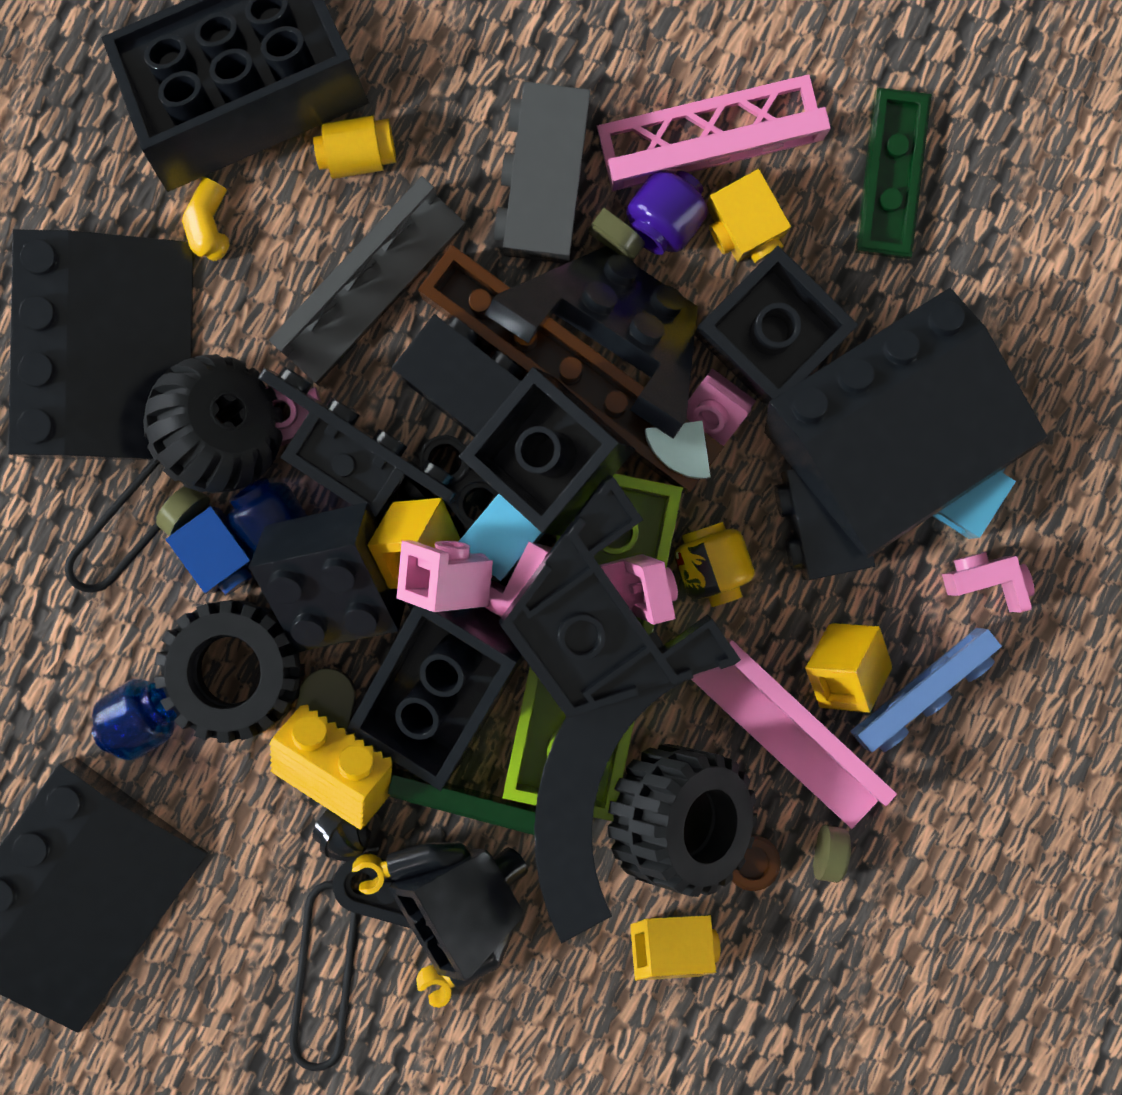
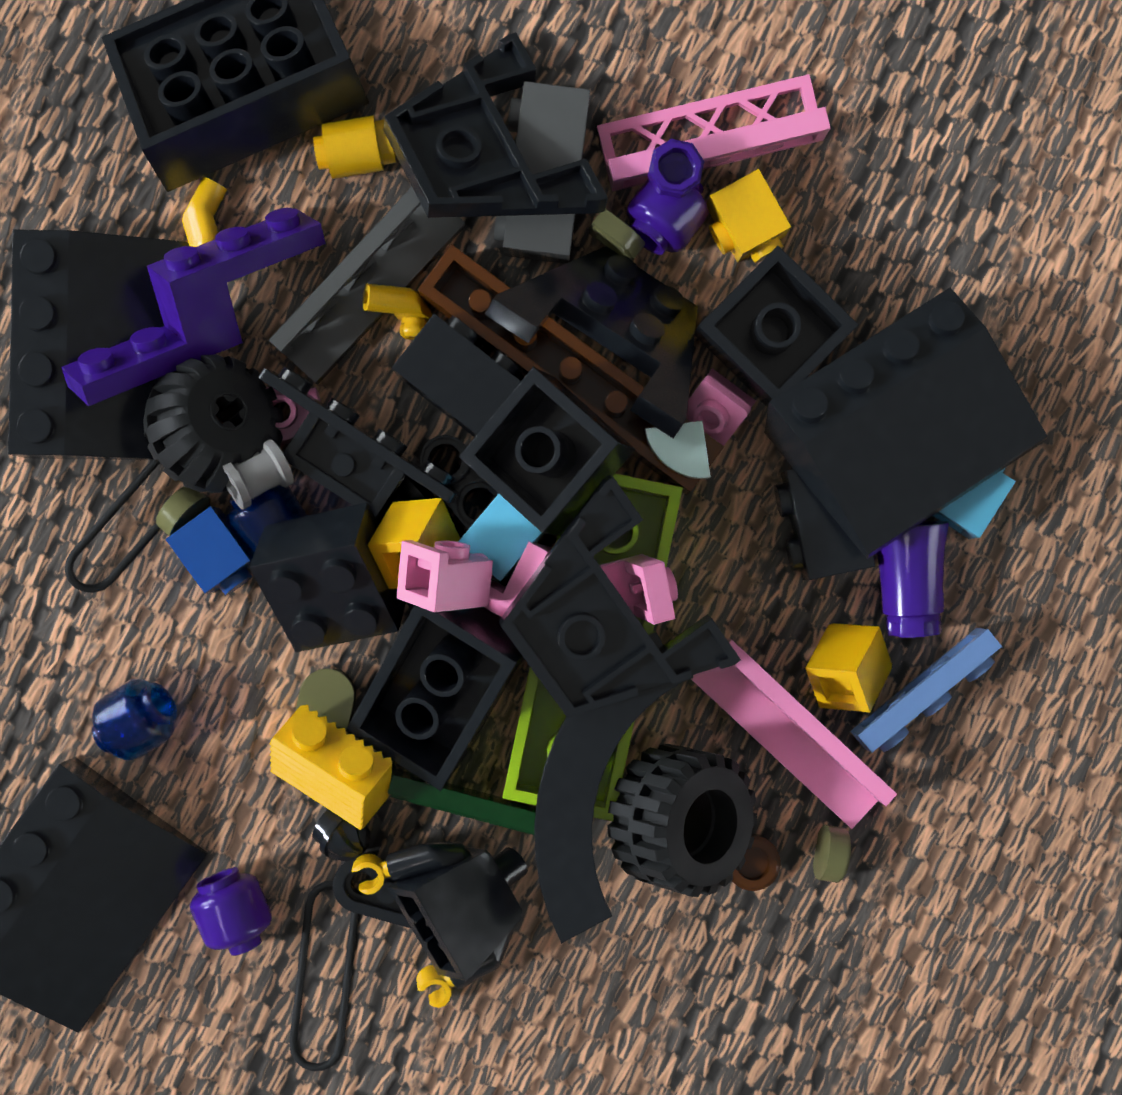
(184, 682): black tyre -> none
(192, 304): none -> dark purple bracket
(230, 911): none -> dark purple head
(258, 474): none -> light grey bush
(400, 301): none -> yellow arm
(465, 156): none -> black wing
(674, 947): yellow brick -> none
(675, 168): none -> dark purple tile
(714, 564): yellow head -> none
(893, 173): dark green tile -> none
(913, 581): none -> dark purple plant
(977, 573): bright pink bracket -> none

